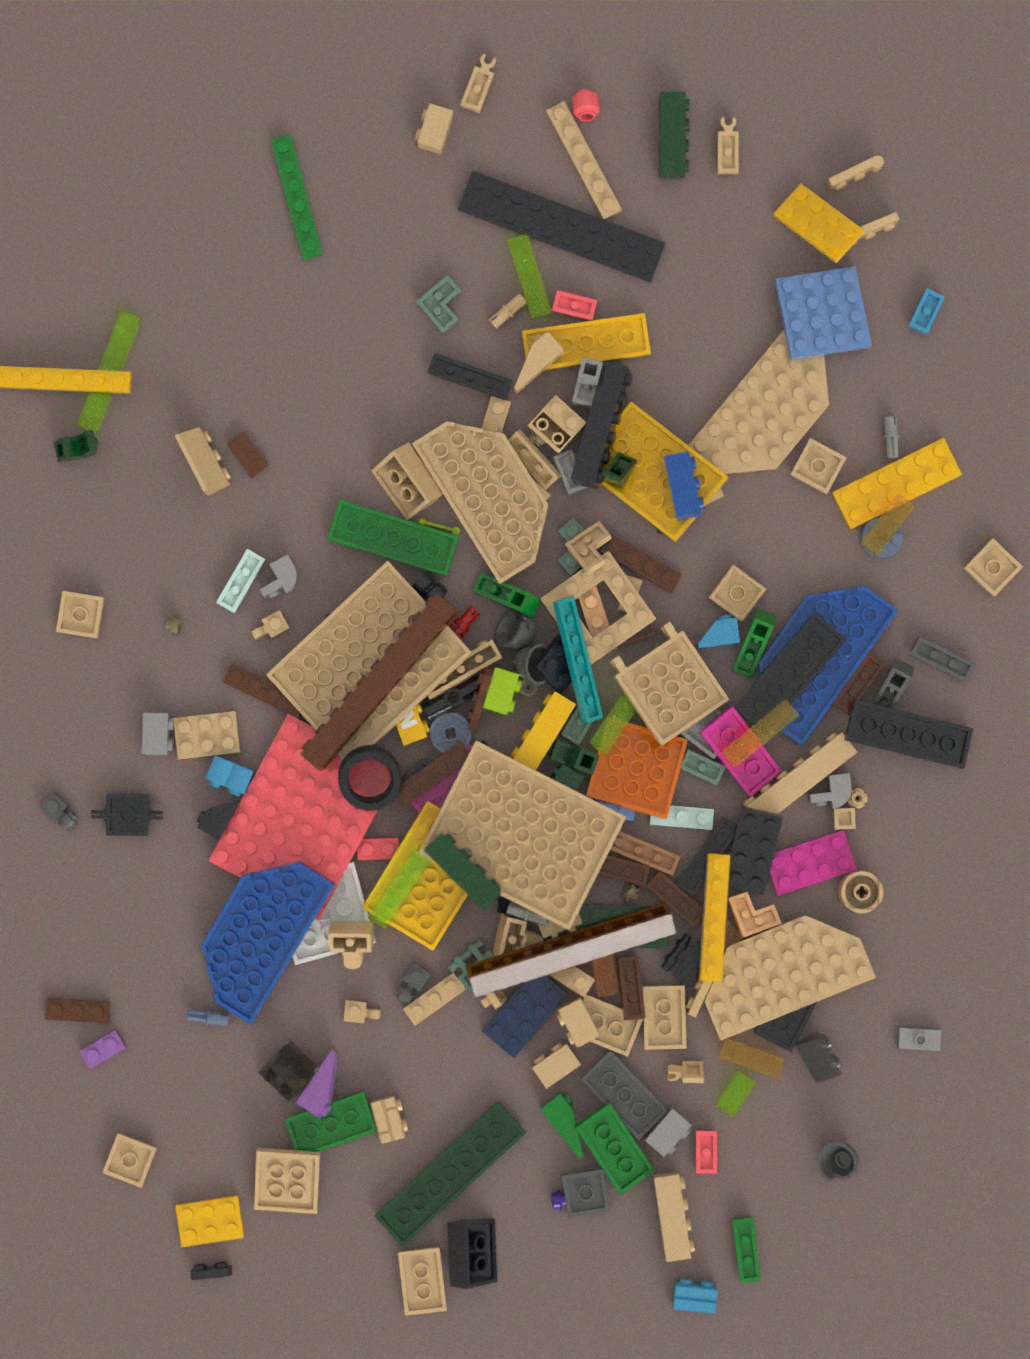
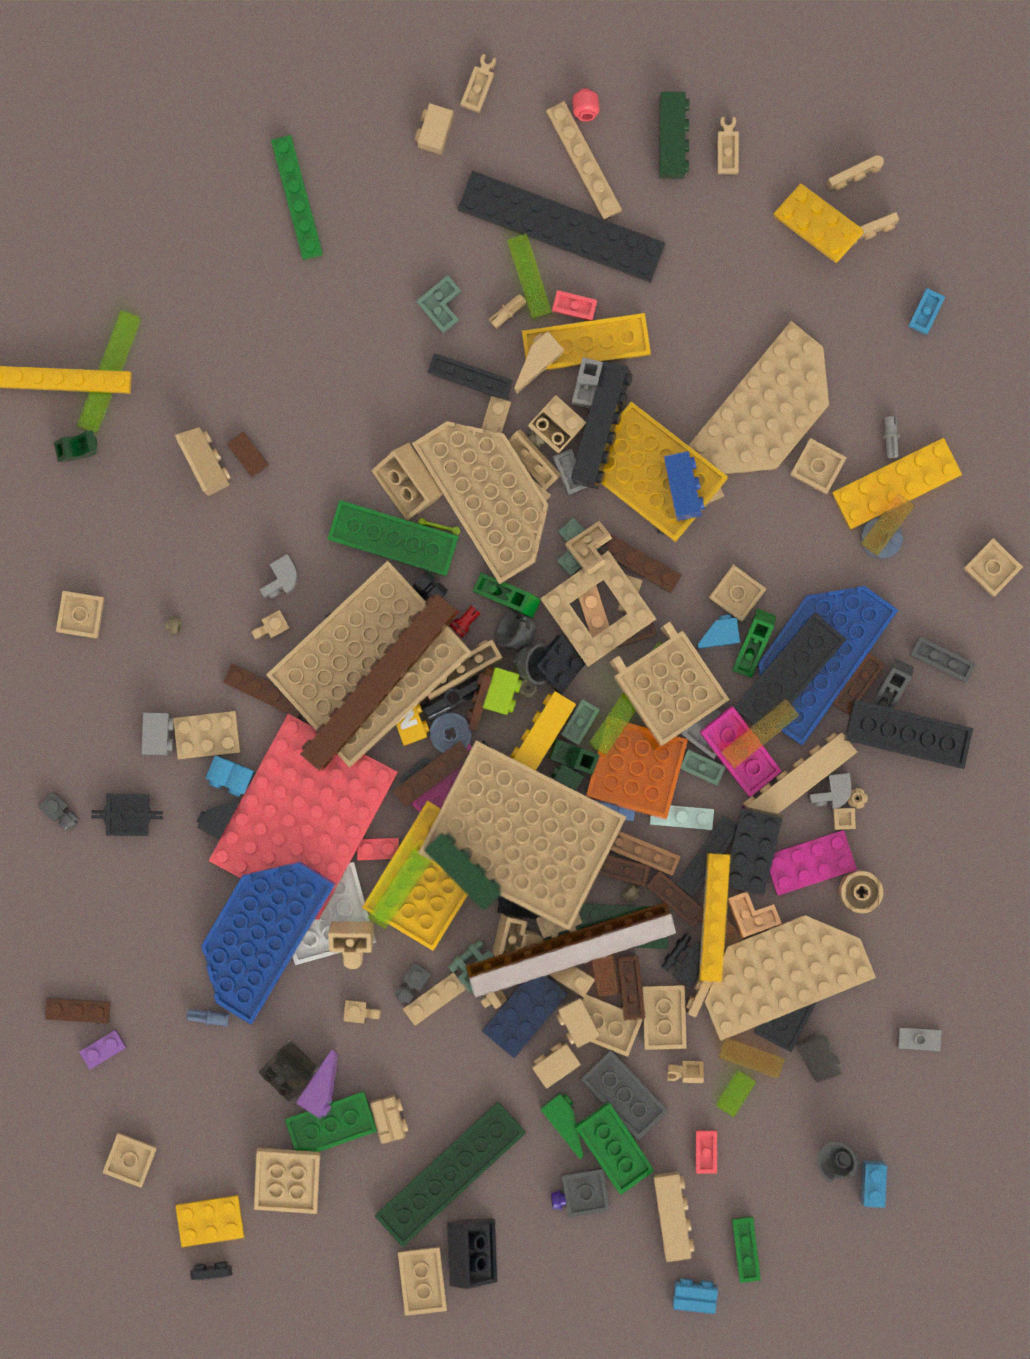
(241, 581): light aqua plate -> none
(375, 802): black tyre -> none
(521, 912): light grey axle -> none
(578, 659): teal plate -> none
(619, 470): dark green slope -> none
(668, 1132): light grey brick -> none
(823, 313): medium blue plate -> none
(873, 1184): none -> dark azure brick

